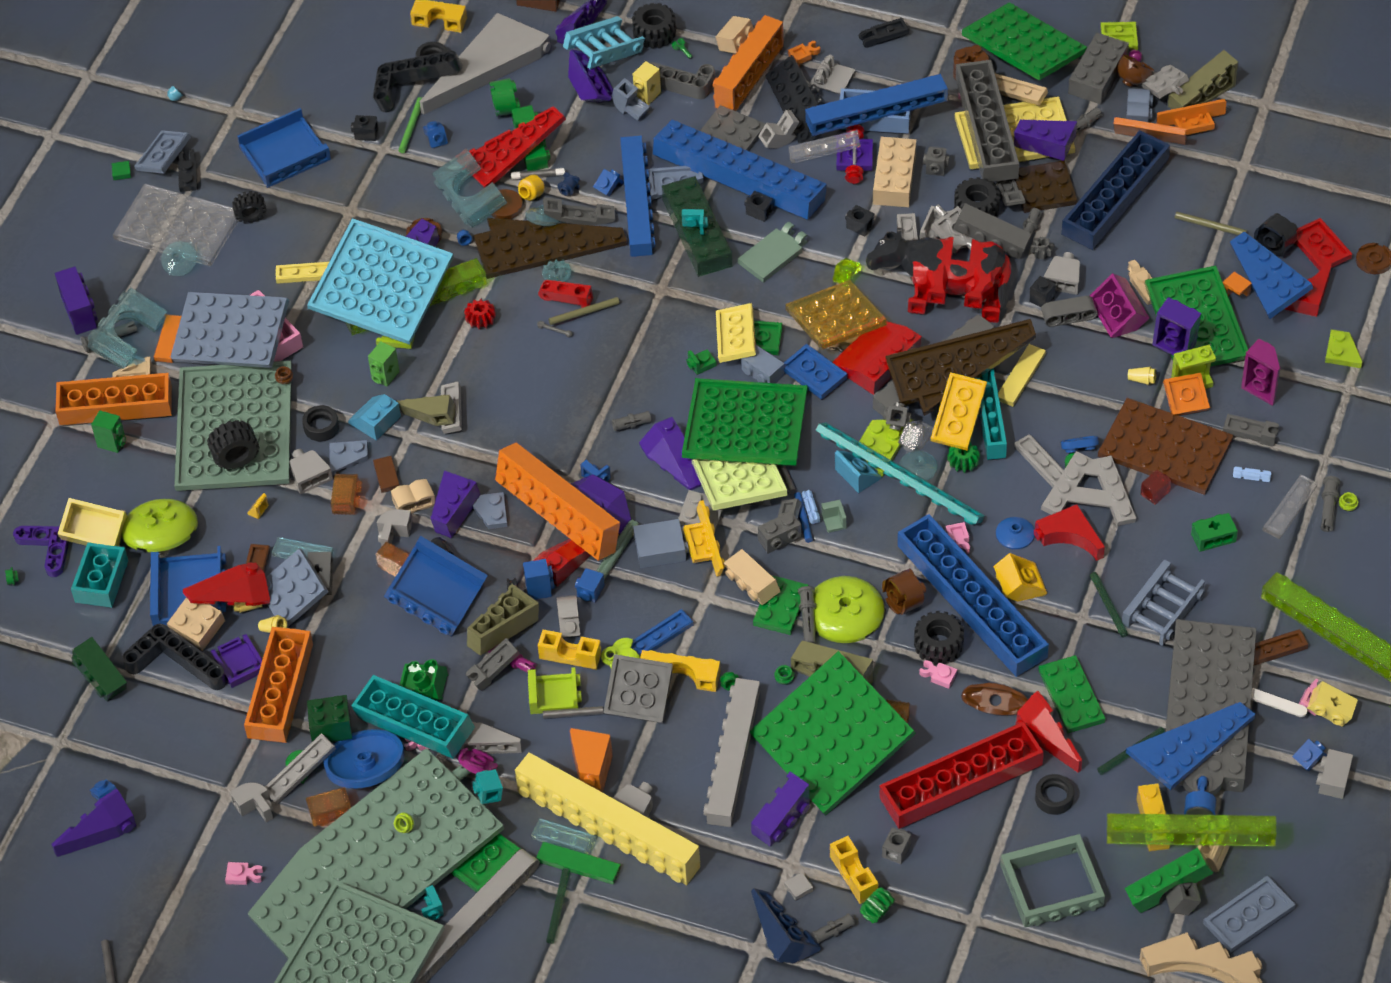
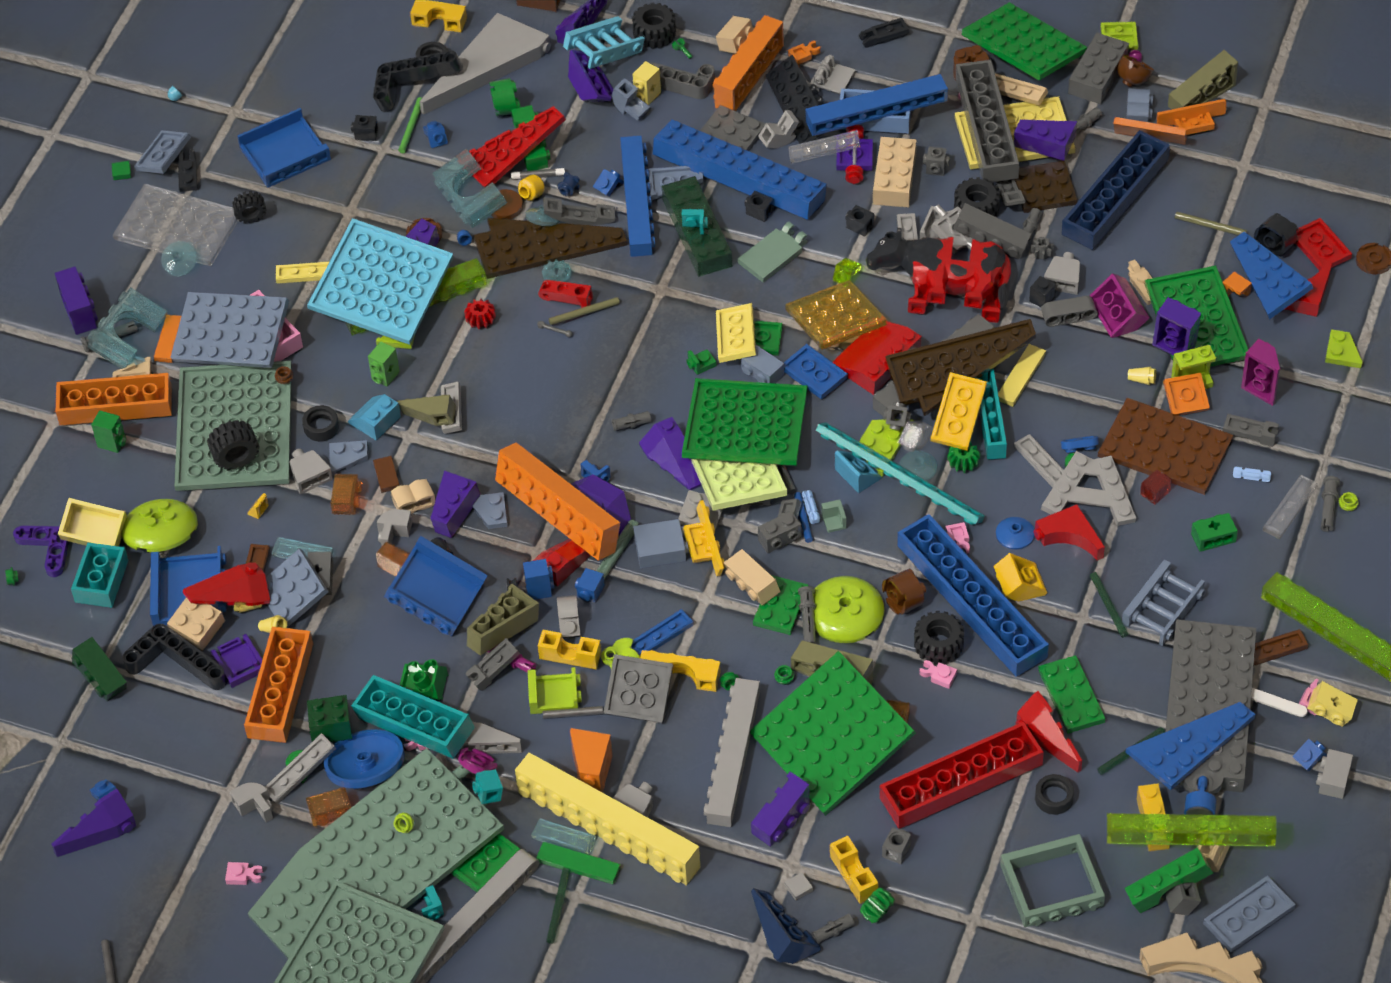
(979, 697): reddish brown piece -> none
(1165, 81): light grey plate -> none

